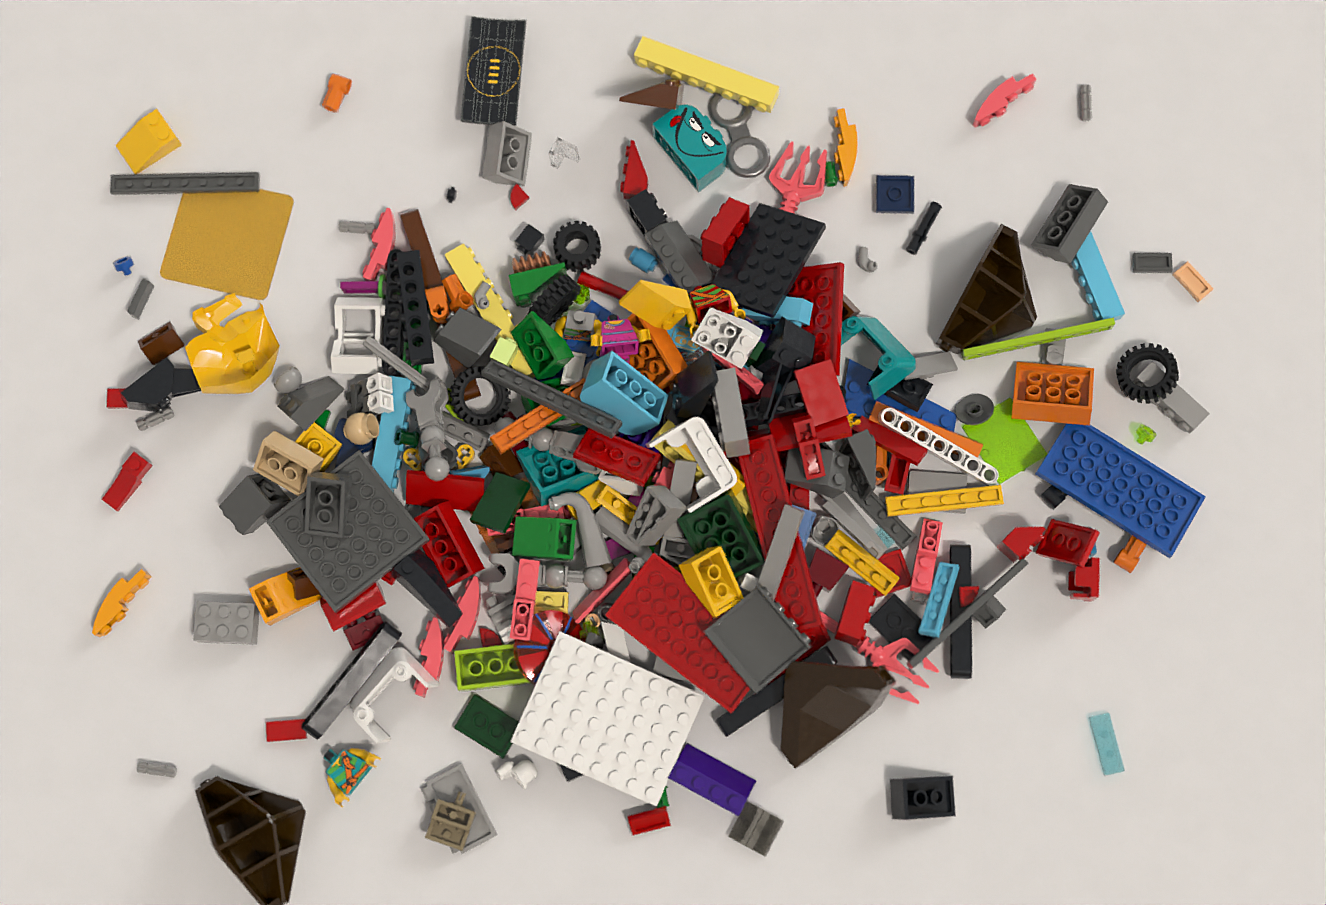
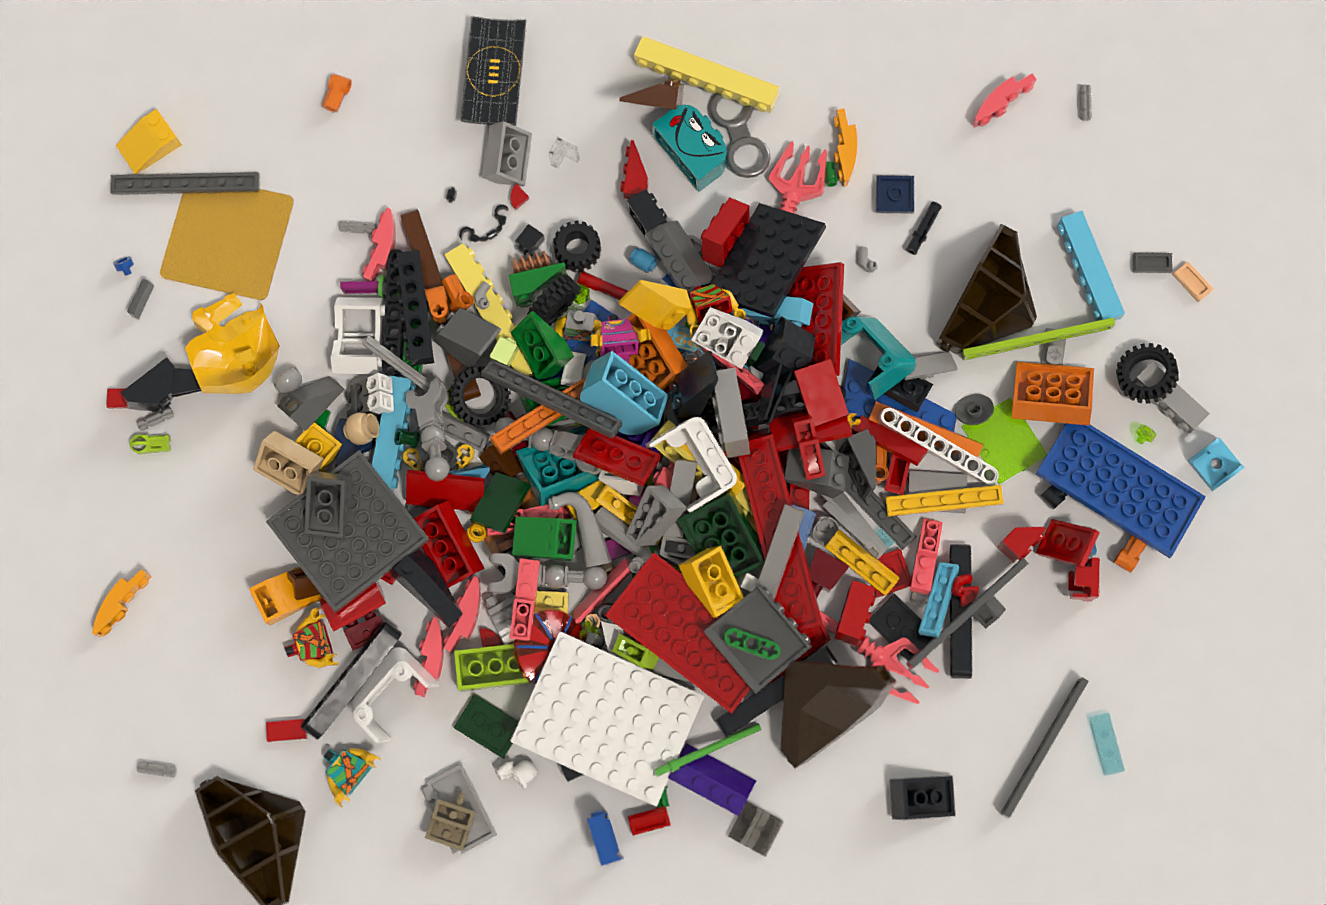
(127, 481): red slope -> none
(153, 444): none -> lime piece
(161, 343): reddish brown panel -> none
(226, 623): light grey brick -> none
(253, 503): dark grey slope -> none
(312, 642): none -> torso
(480, 531): none -> yellow plate
(490, 235): none -> black piece
(604, 838): none -> blue window
(634, 652): none -> lime slope
(674, 764): none -> bright green bar
(768, 643): none -> green beam
(958, 583): none -> red arm
(1044, 747): none -> dark grey tile
(1070, 223): dark grey slope -> none
(1216, 477): none -> medium azure hose

